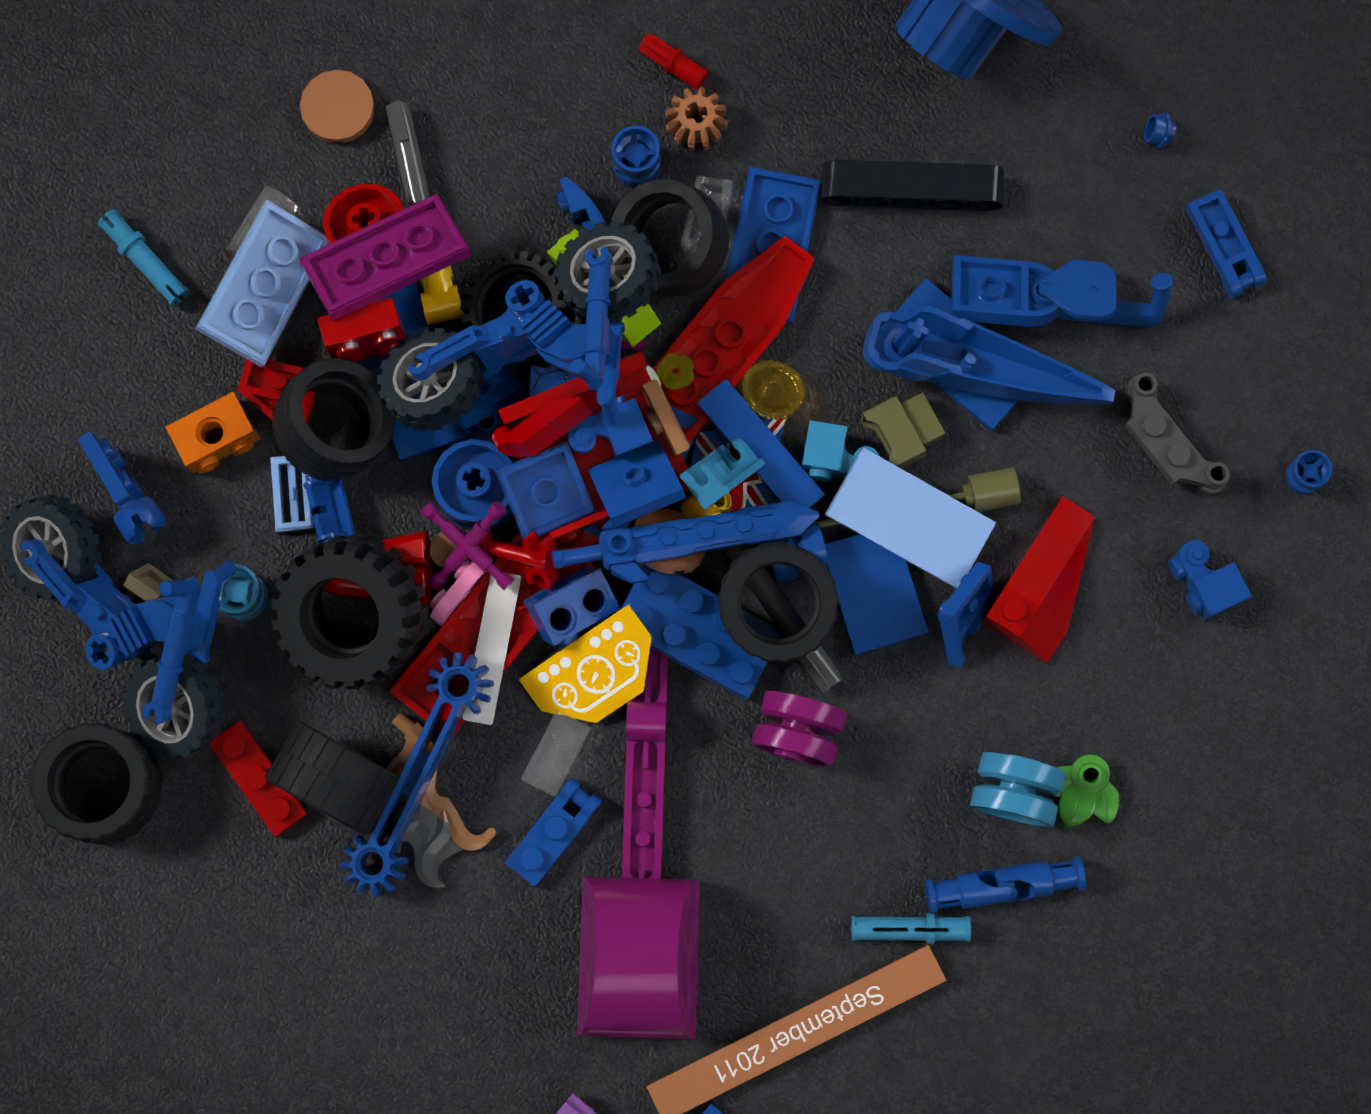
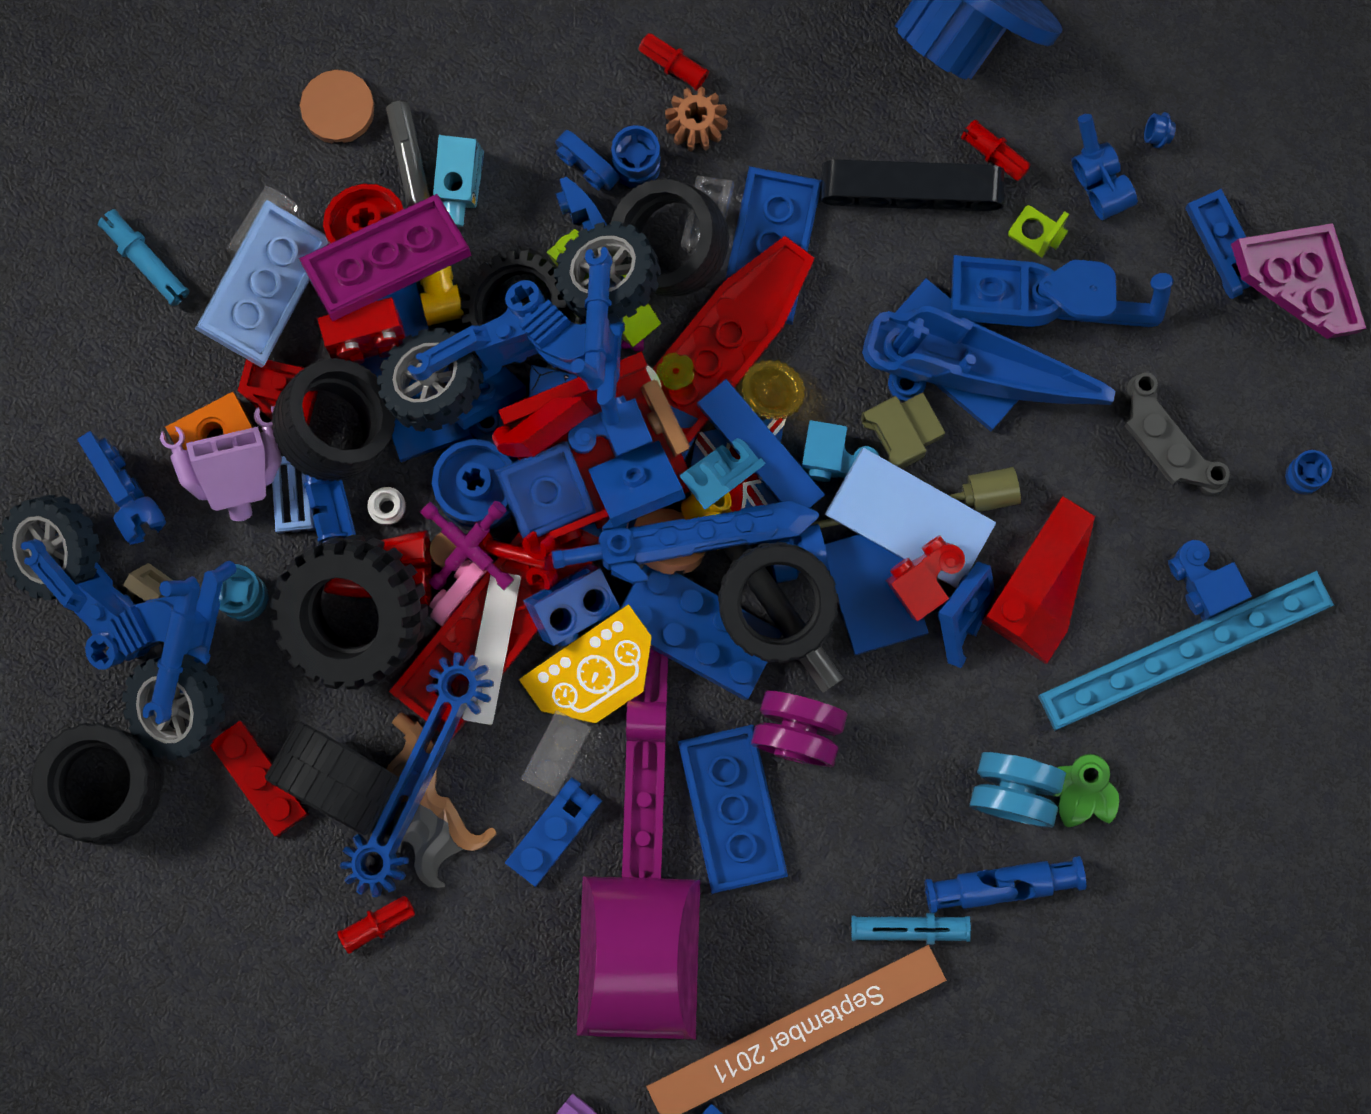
(228, 467): none -> lavender torso
(376, 924): none -> red axle
(386, 494): none -> white plate
(458, 161): none -> medium azure torso
(597, 170): none -> blue plate
(732, 809): none -> blue tile
(902, 394): none -> blue plate
(917, 582): none -> red brick
(996, 150): none -> red axle
(1052, 232): none -> lime bracket
(1097, 173): none -> blue beam
(1185, 650): none -> dark azure tile
(1304, 276): none -> magenta plate

